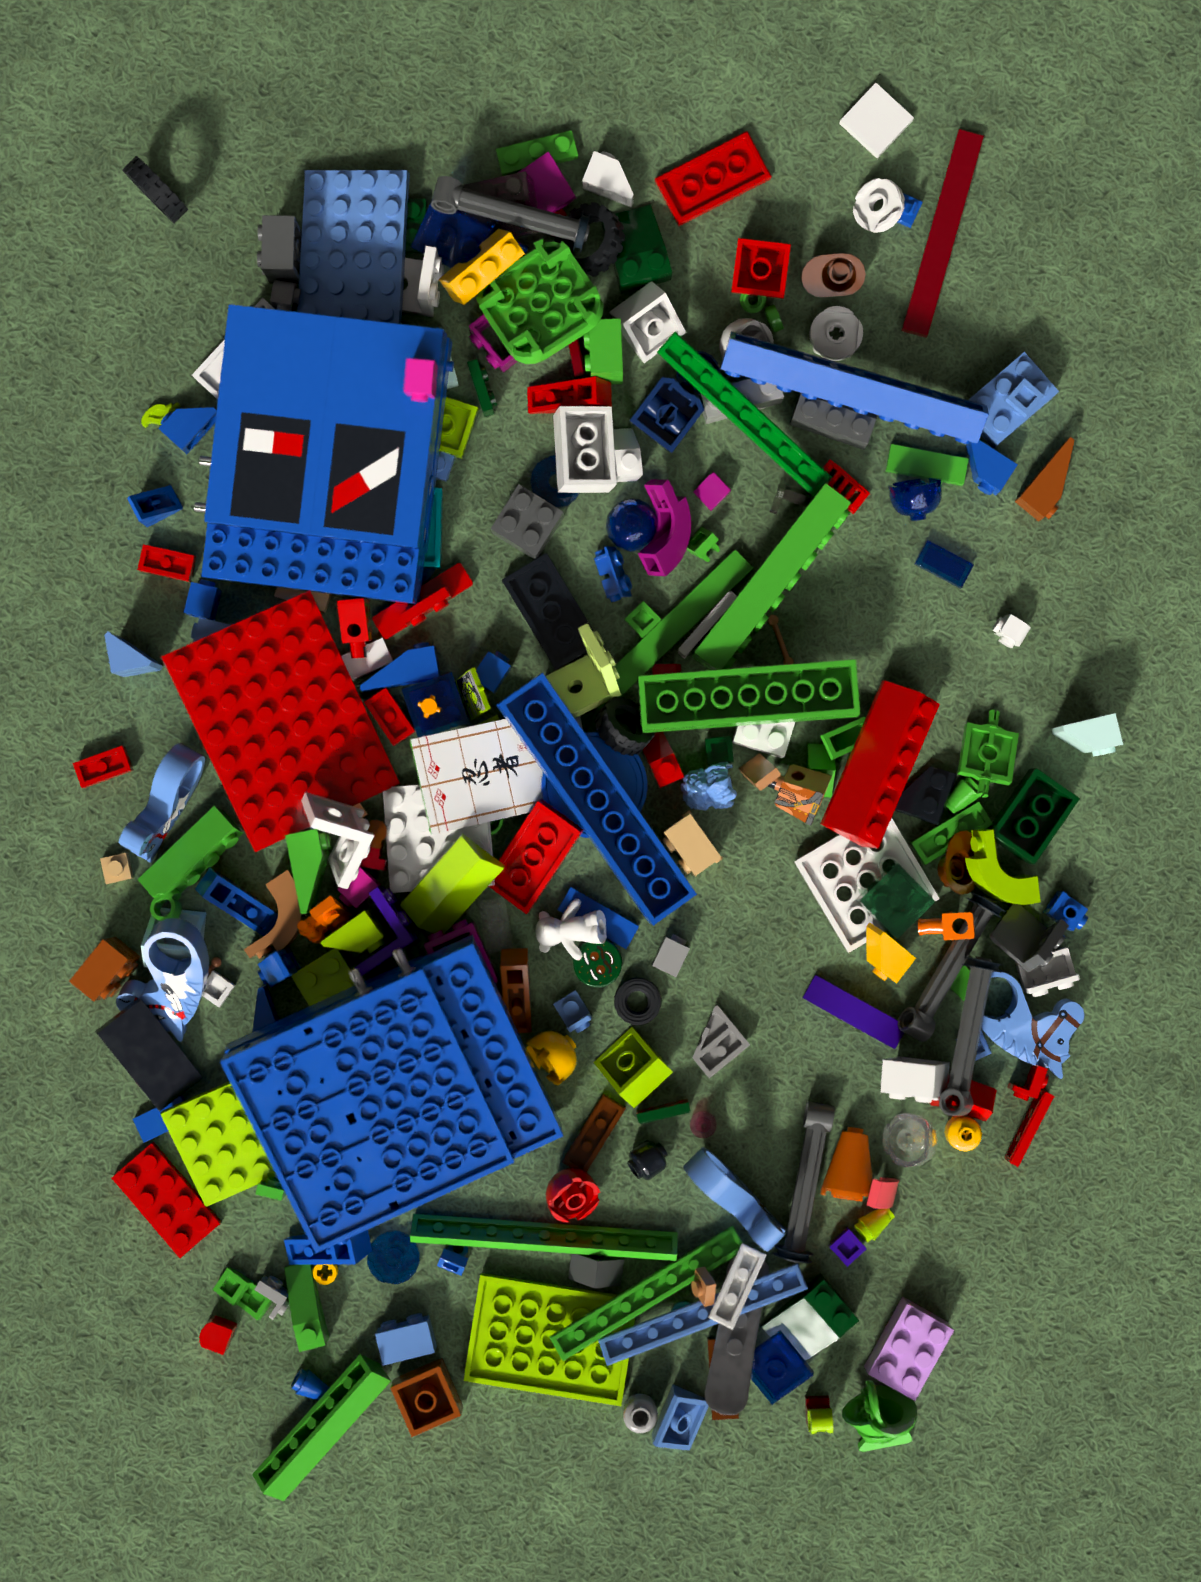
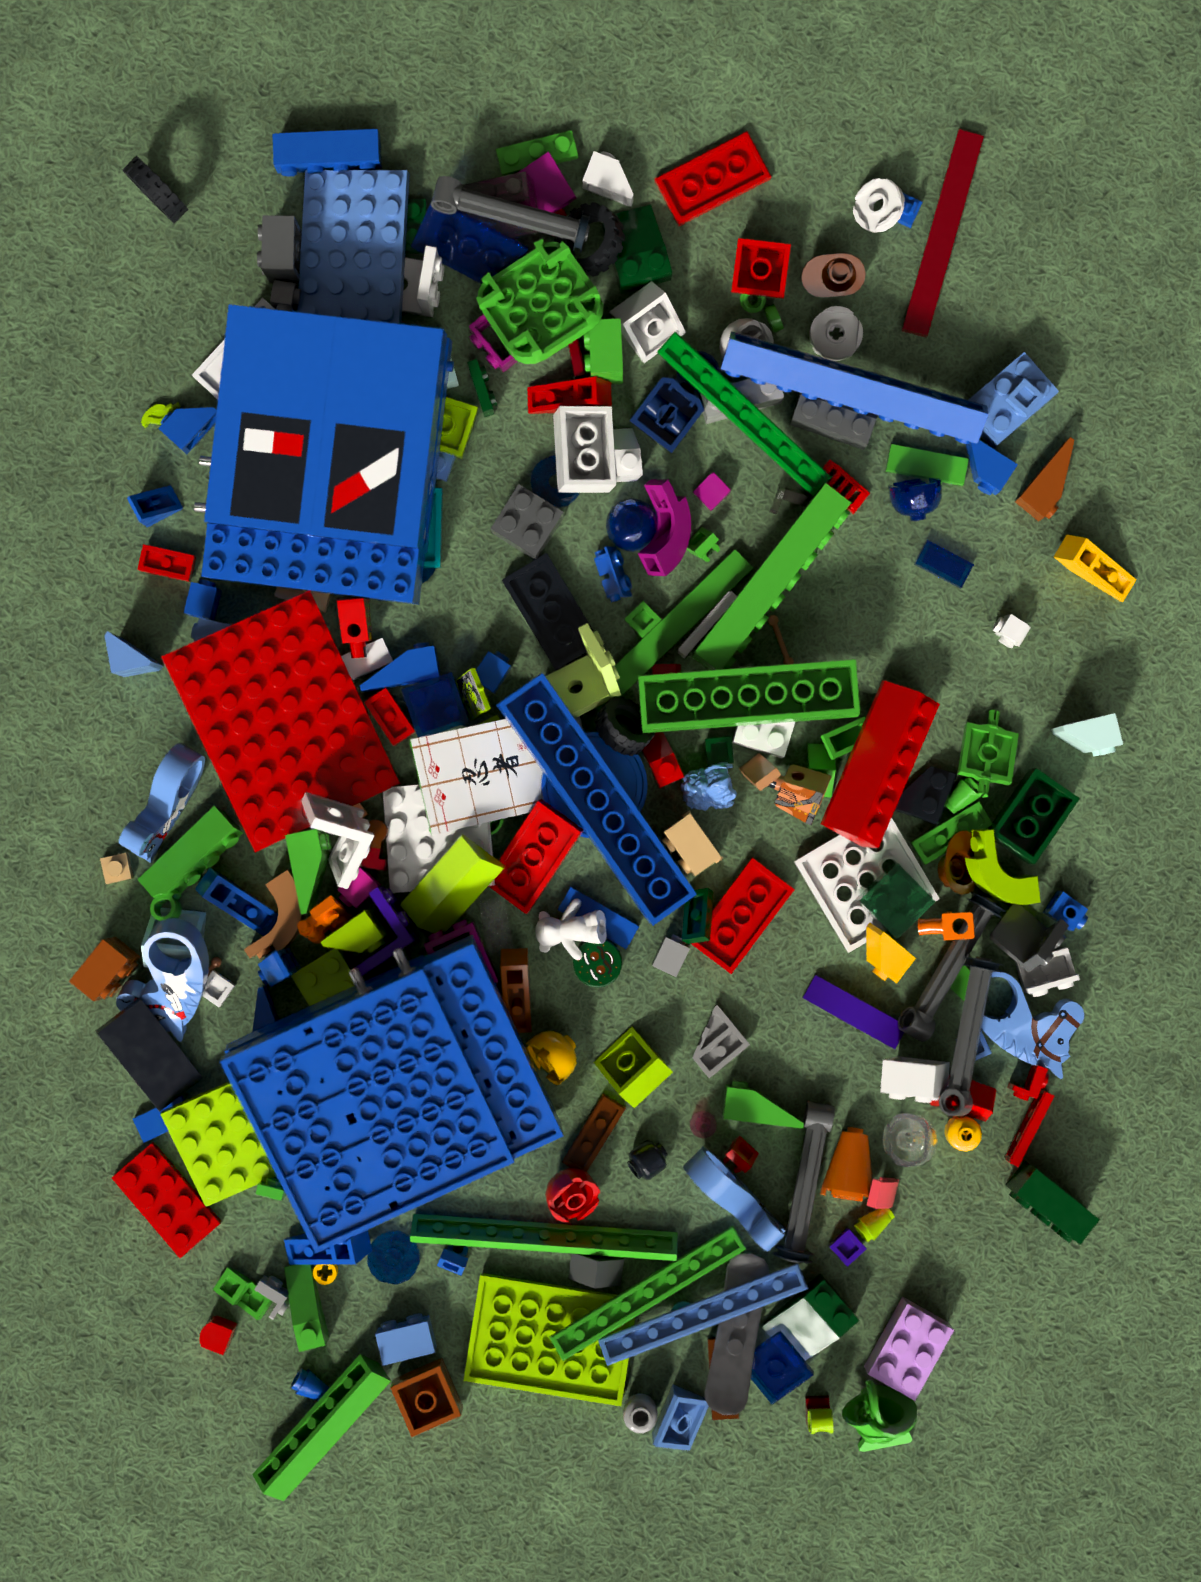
(103, 766): red plate -> none
(326, 151): none -> blue brick
(420, 379): dark pink brick -> none
(429, 706): light orange piece -> none
(433, 596): red bracket -> none
(469, 278): yellow arch -> none
(573, 1012): medium blue bracket -> none
(644, 1016): black tyre -> none
(663, 1111): dark green tile -> none
(698, 917): none -> dark green plate
(704, 1286): medium nougat plate -> none
(737, 1286): white tile -> none
(741, 1154): none -> red tile
(744, 914): none -> red plate
(749, 1105): none -> bright green slope
(876, 120): white tile -> none
(1051, 1204): none -> dark green brick
(1094, 566): none -> yellow slope

